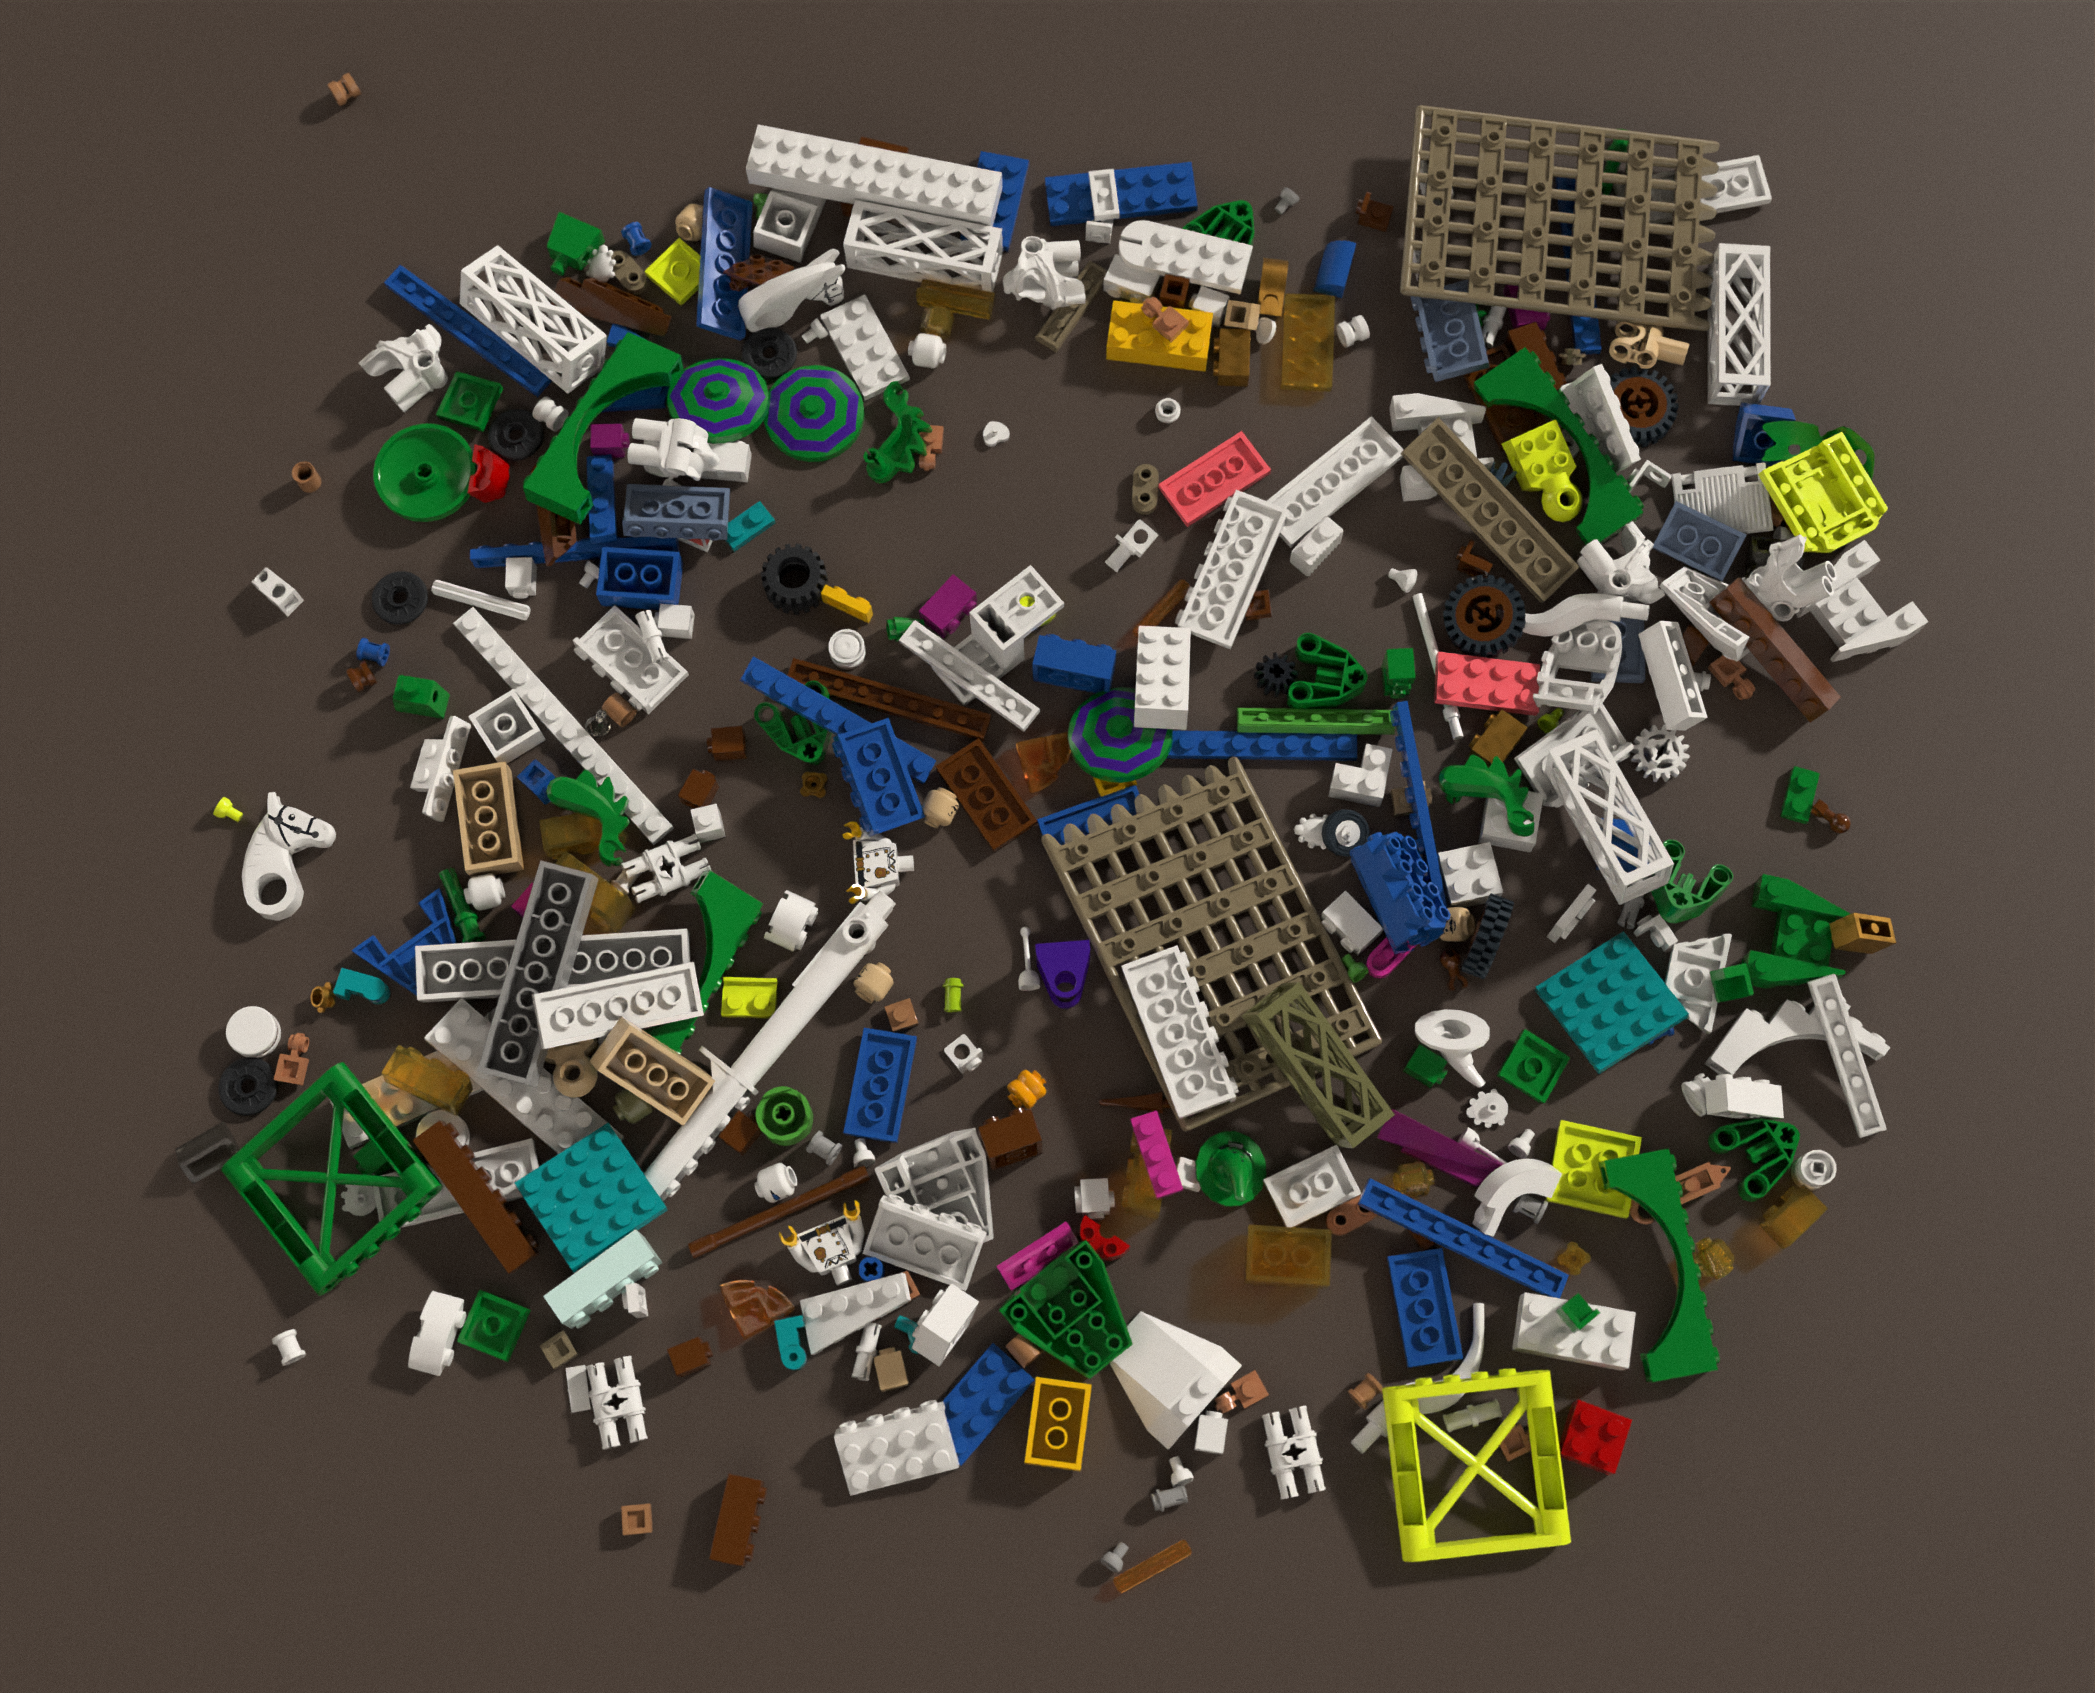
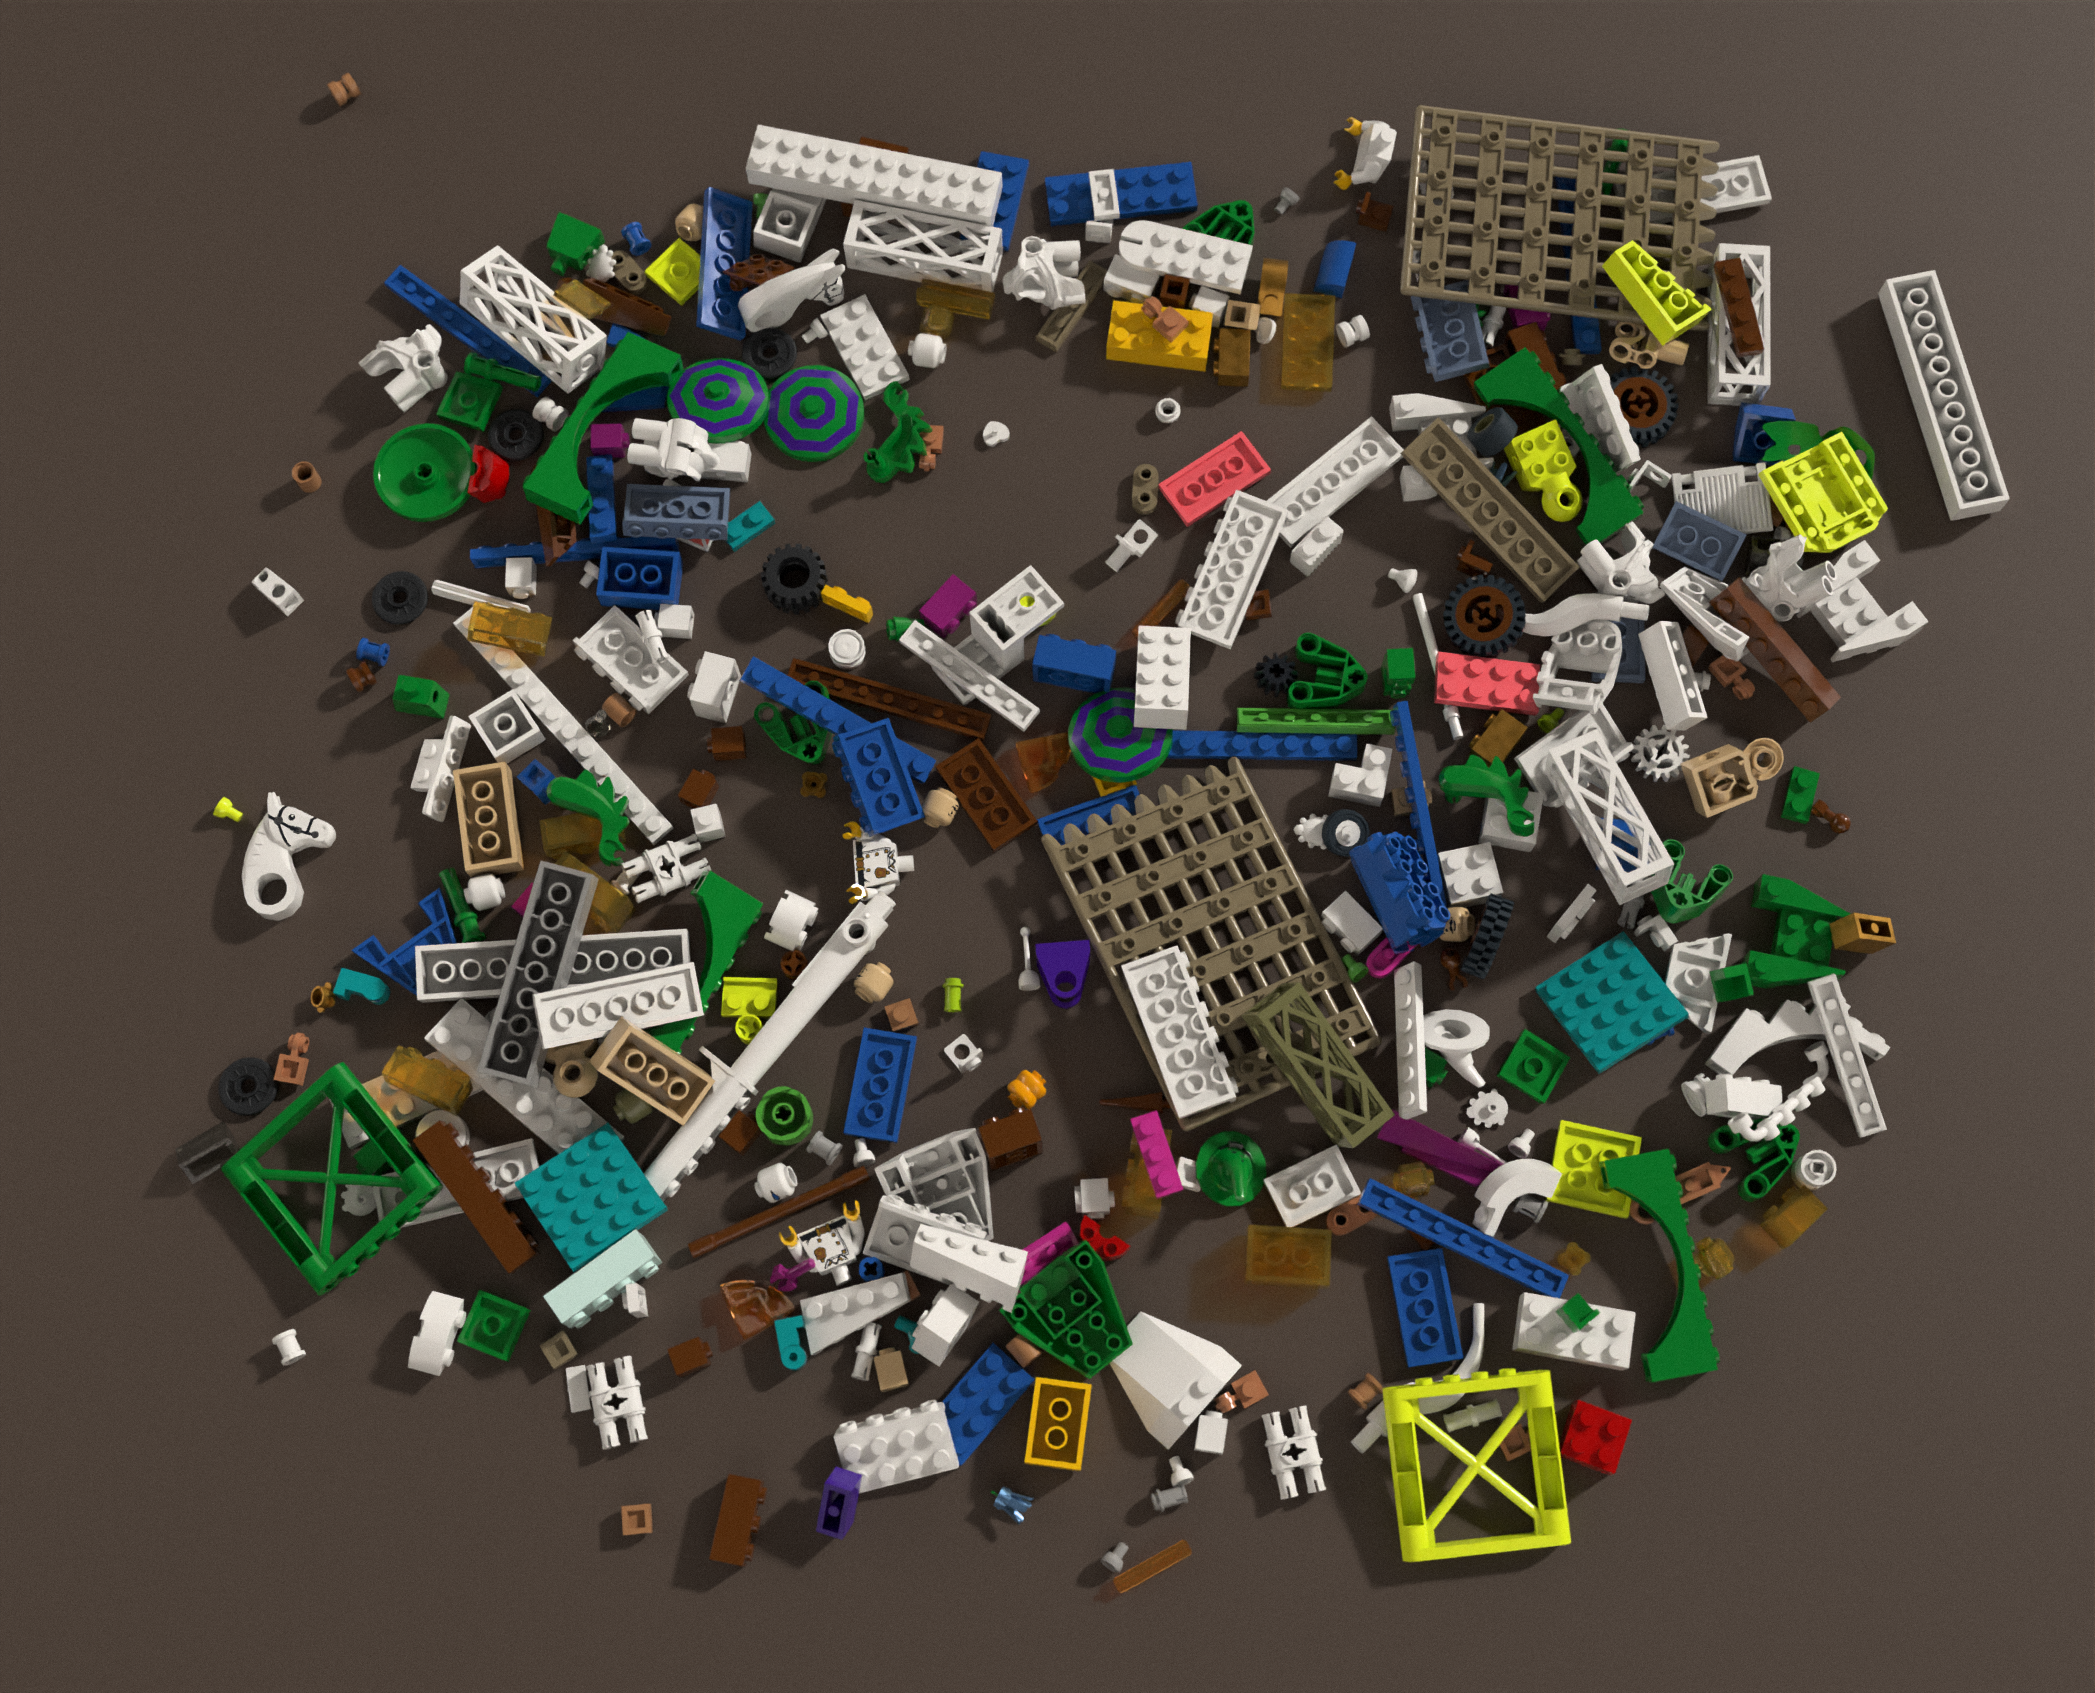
(253, 1032): white head -> none
(492, 370): none -> green pin
(509, 628): none -> clear yellow brick
(582, 299): none -> clear yellow piece
(714, 687): none -> white brick
(748, 1025): none -> neon yellow wheel
(789, 1275): none -> magenta bar
(793, 959): none -> reddish brown wheel
(839, 1503): none -> dark purple brick
(970, 1263): none -> white wedge
(1010, 1501): none -> flat silver piece
(1372, 155): none -> white torso
(1410, 1041): none -> white plate
(1492, 432): none -> black wheel
(1654, 293): none -> neon yellow wedge
(1730, 775): none -> tan brick
(1738, 307): none -> reddish brown plate
(1796, 1100): none -> white bar
(1943, 395): none -> white brick

